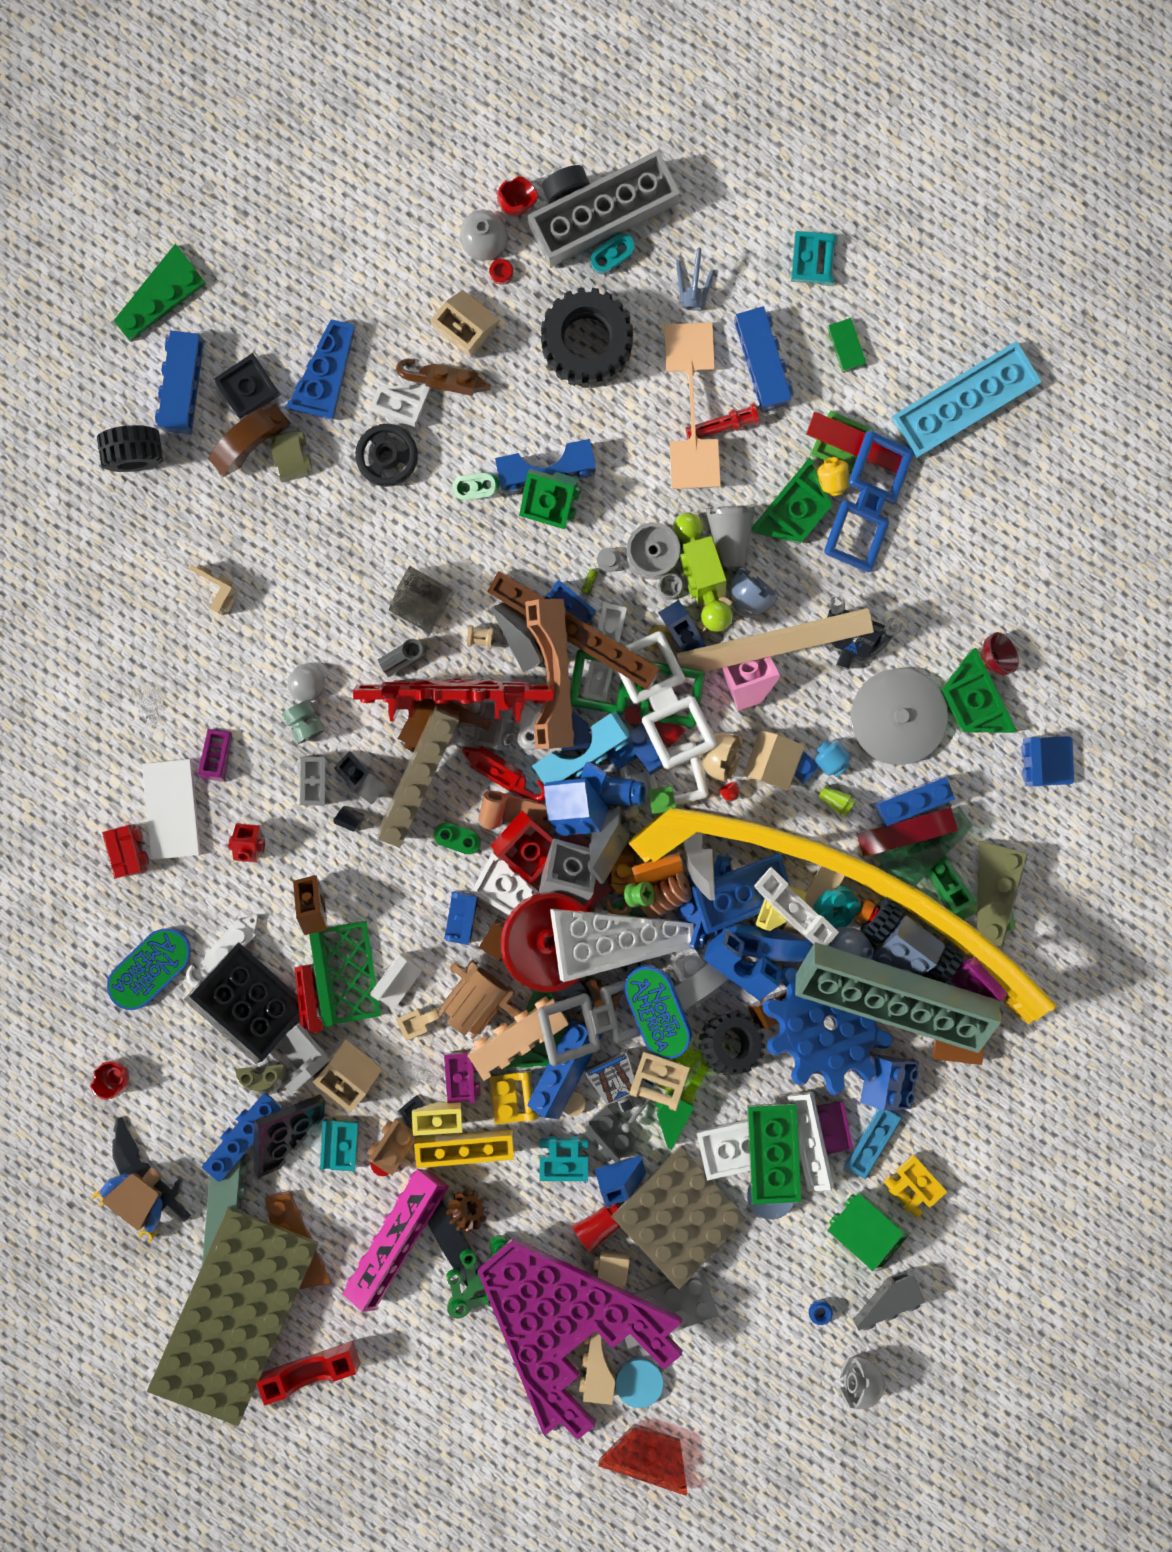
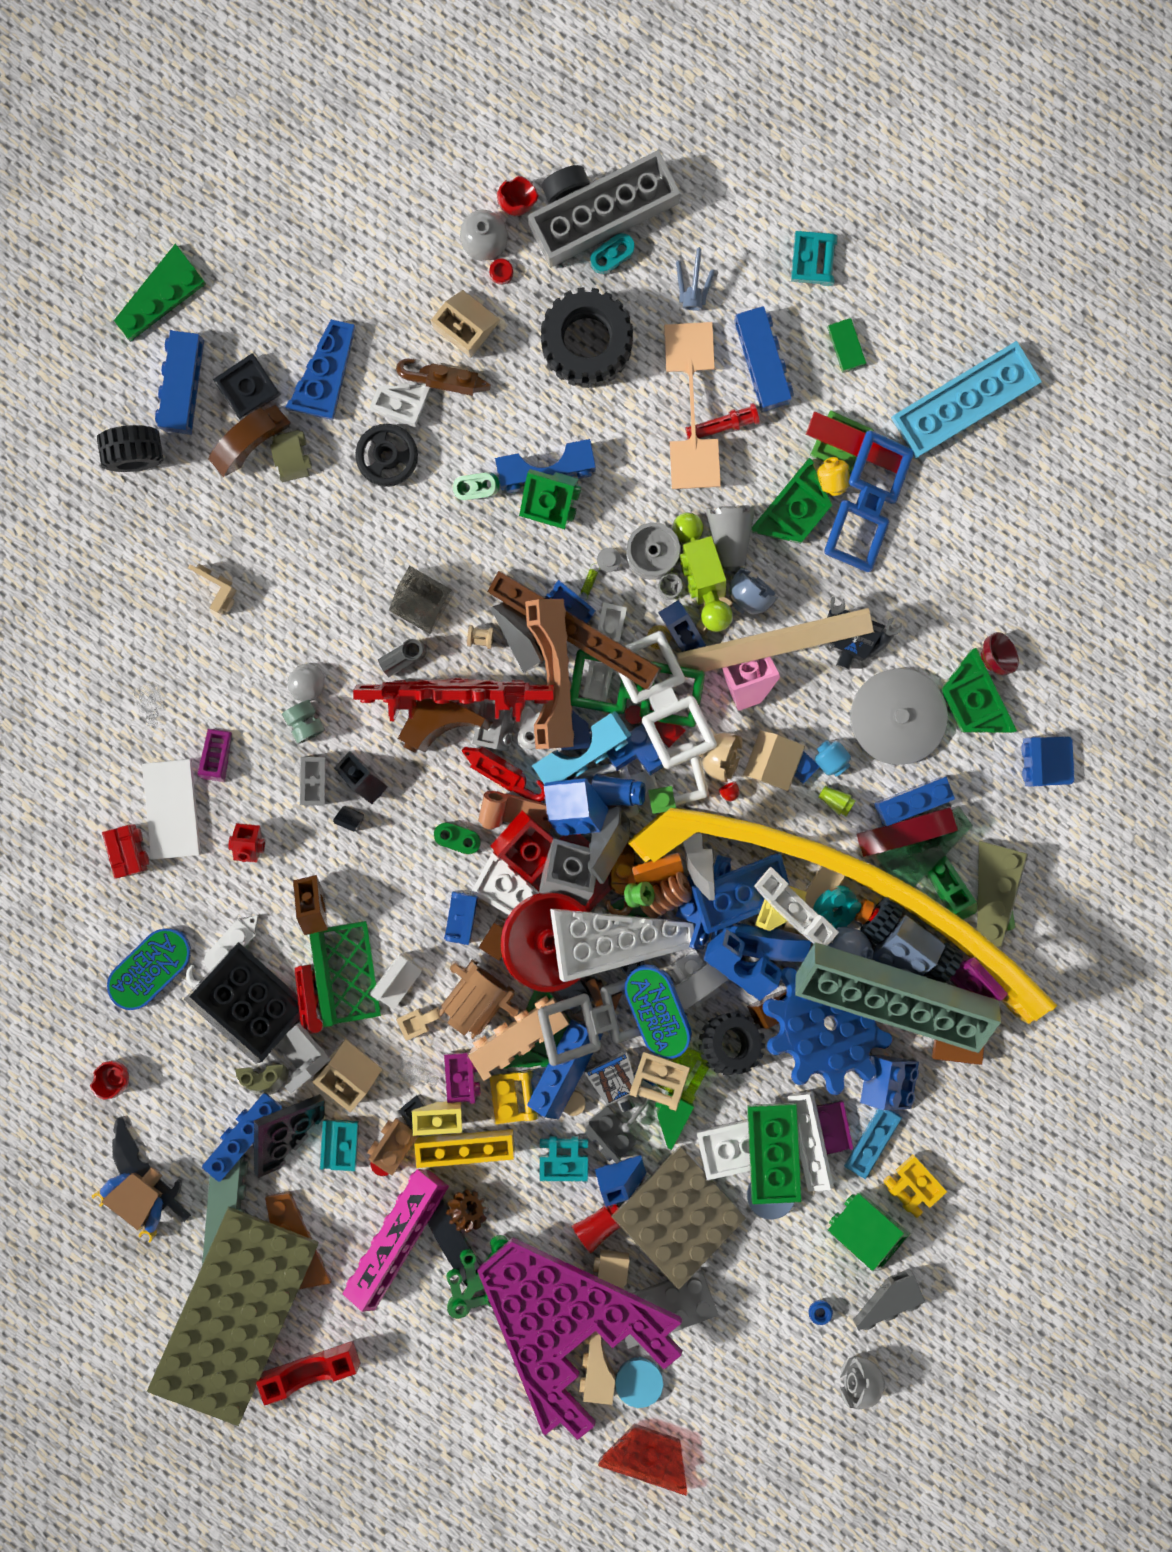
(418, 775): dark tan brick -> none
(595, 776): blue slope -> none

